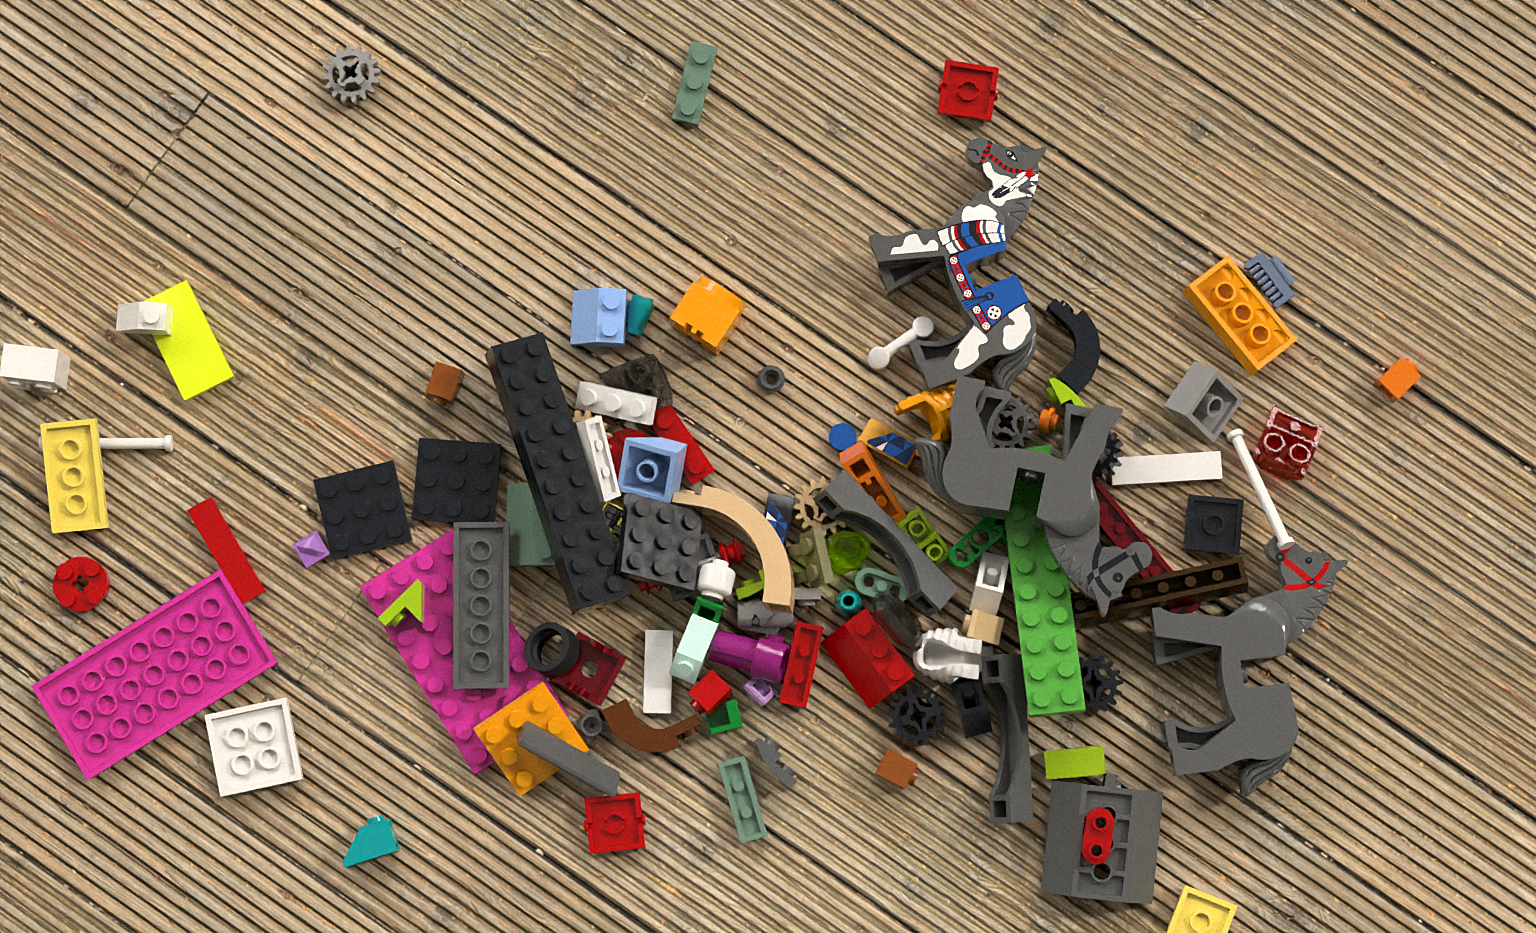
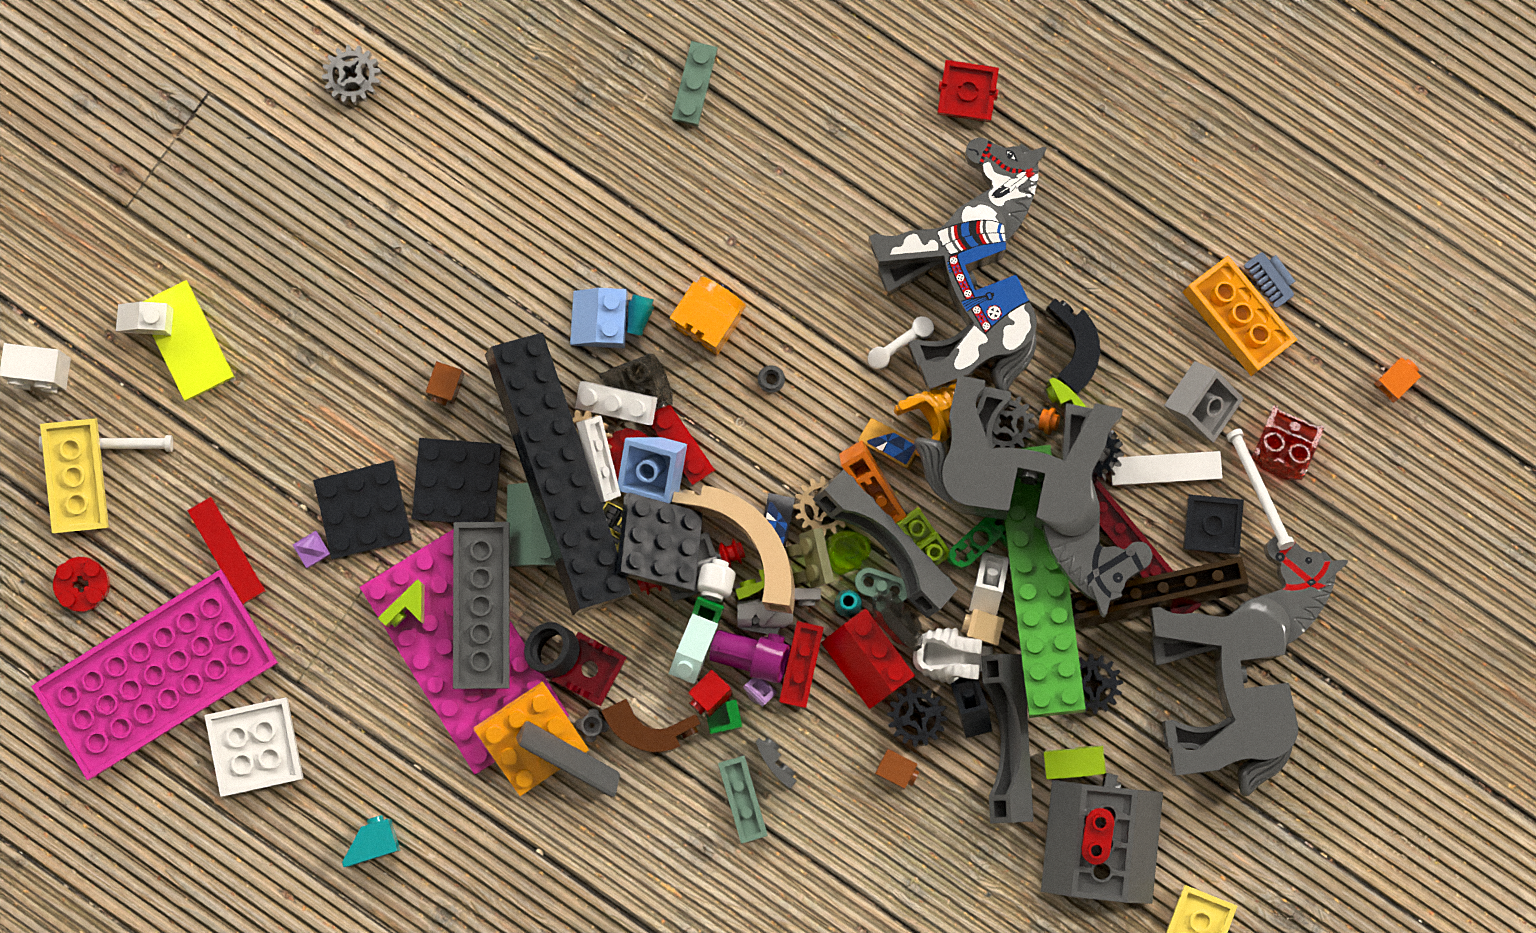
(614, 823): red plate -> none
(656, 671): white tile -> none
(842, 436): blue tile -> none

